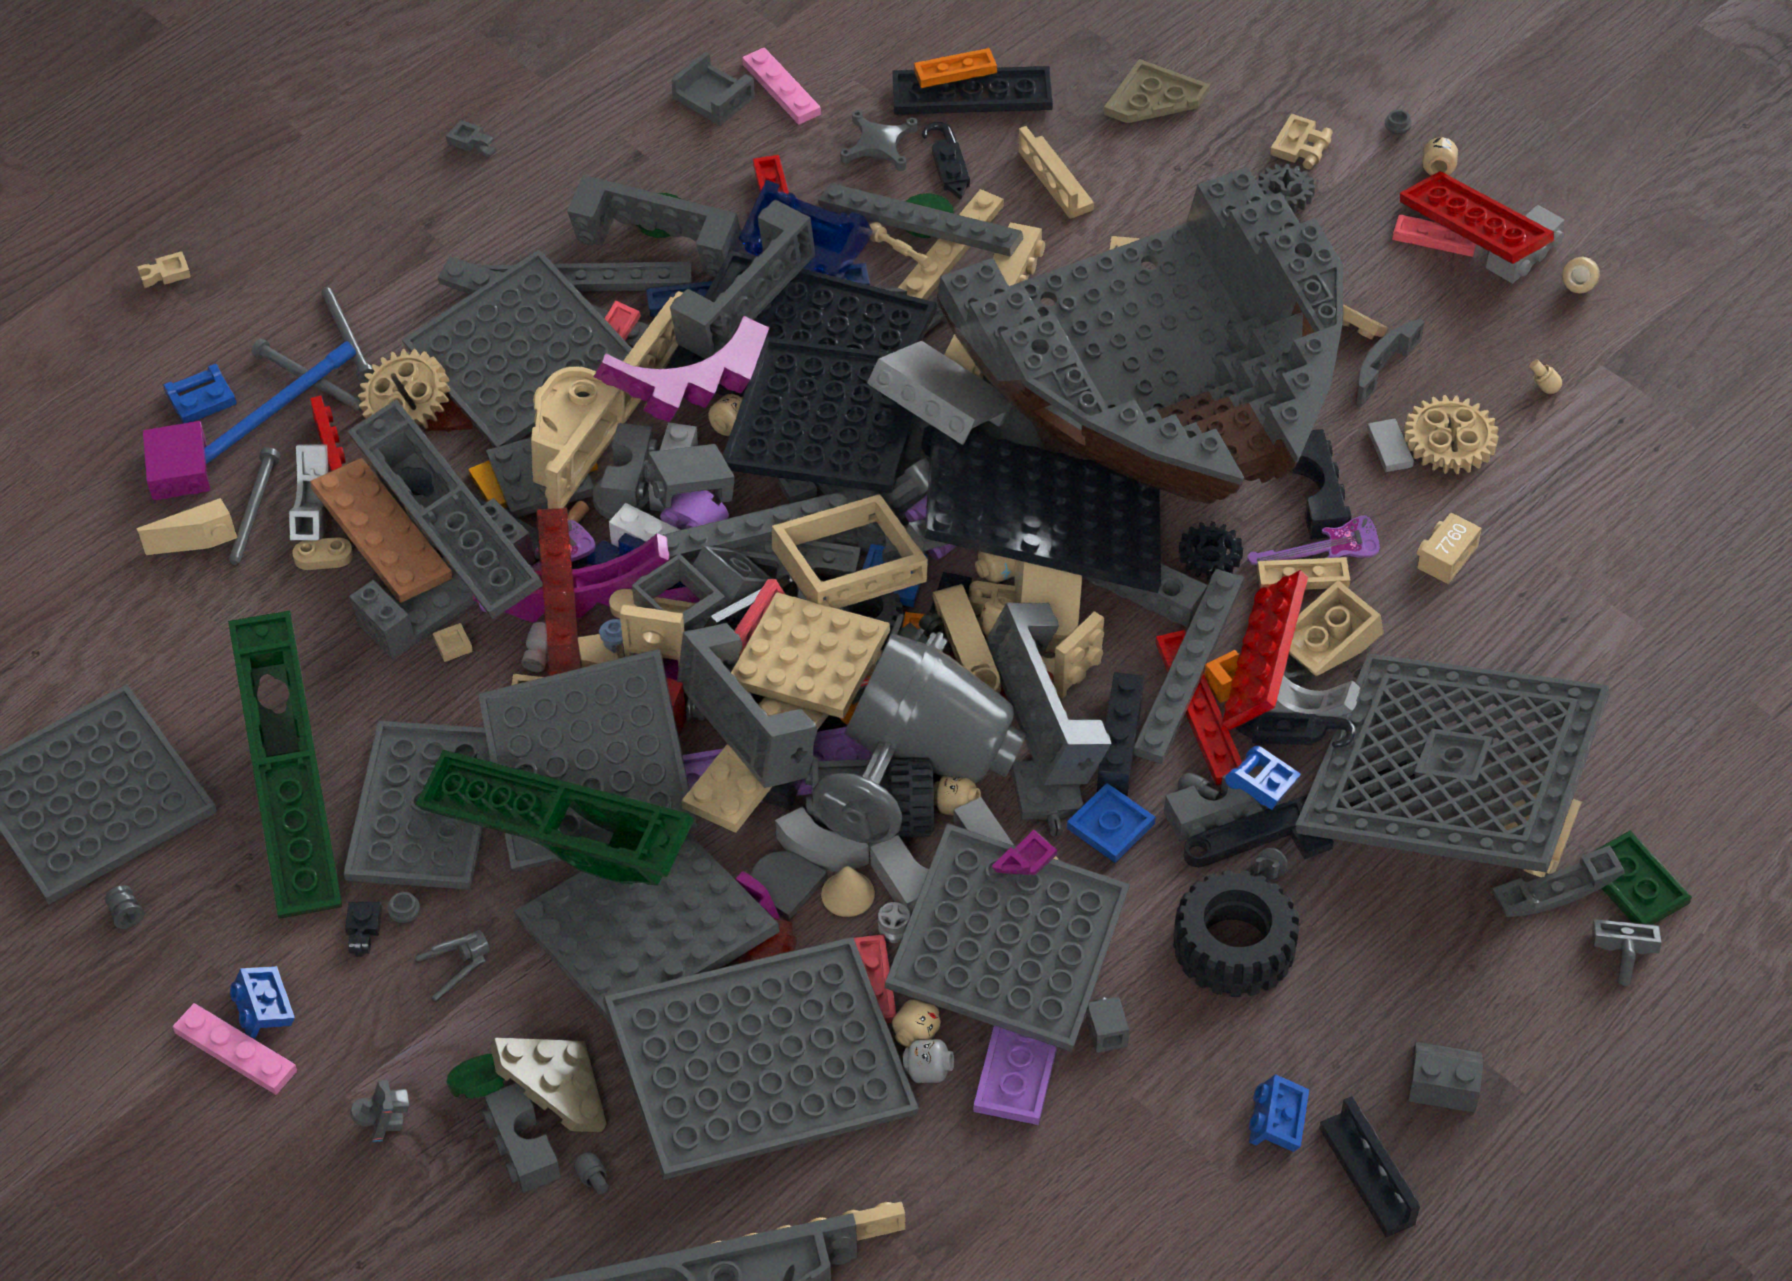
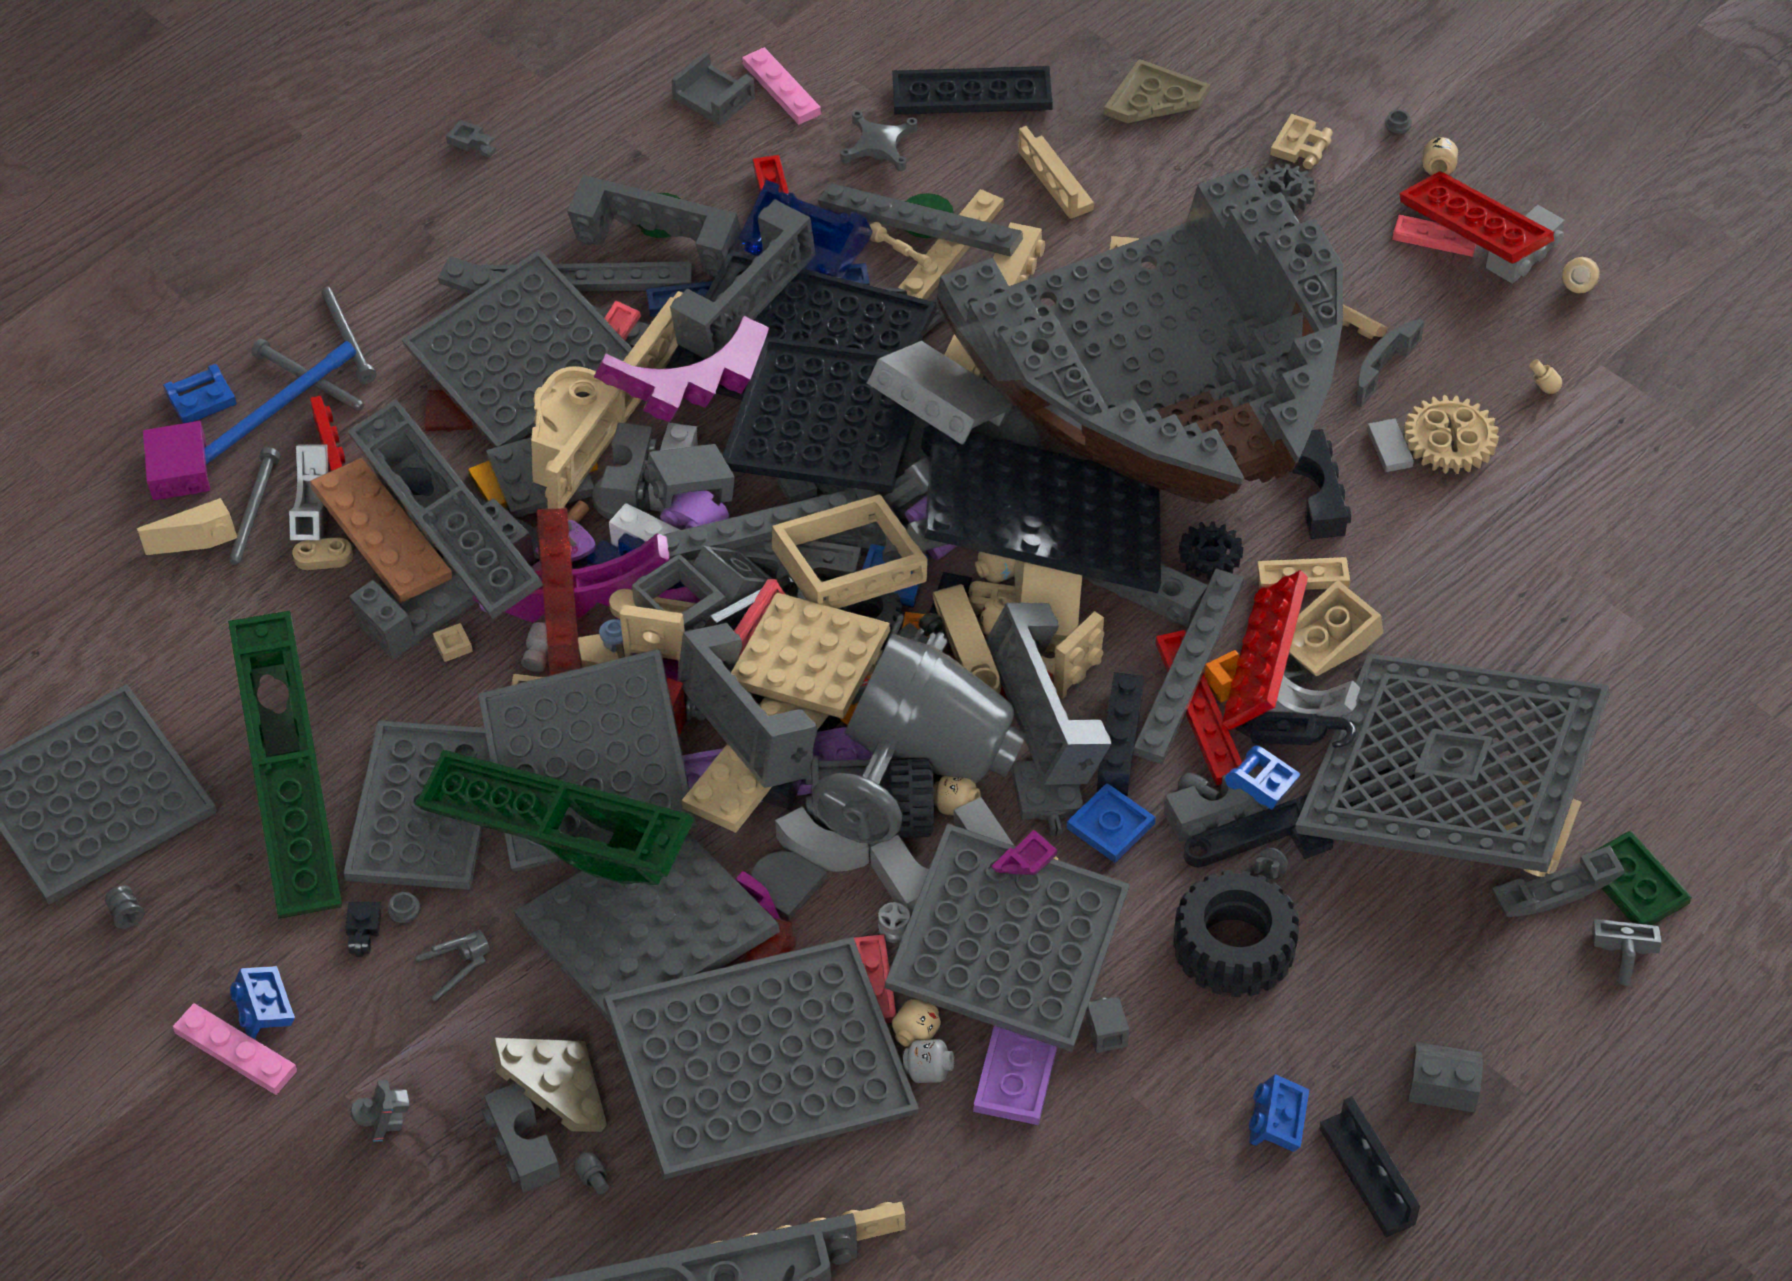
(167, 268): tan plate -> none
(426, 378): tan gear -> none
(474, 1077): dark green tile -> none
(724, 412): tan head -> none
(848, 893): tan hat -> none
(949, 160): black plate -> none
(955, 67): orange plate -> none
(1353, 539): medium lavender piece -> none
(1448, 547): tan brick -> none

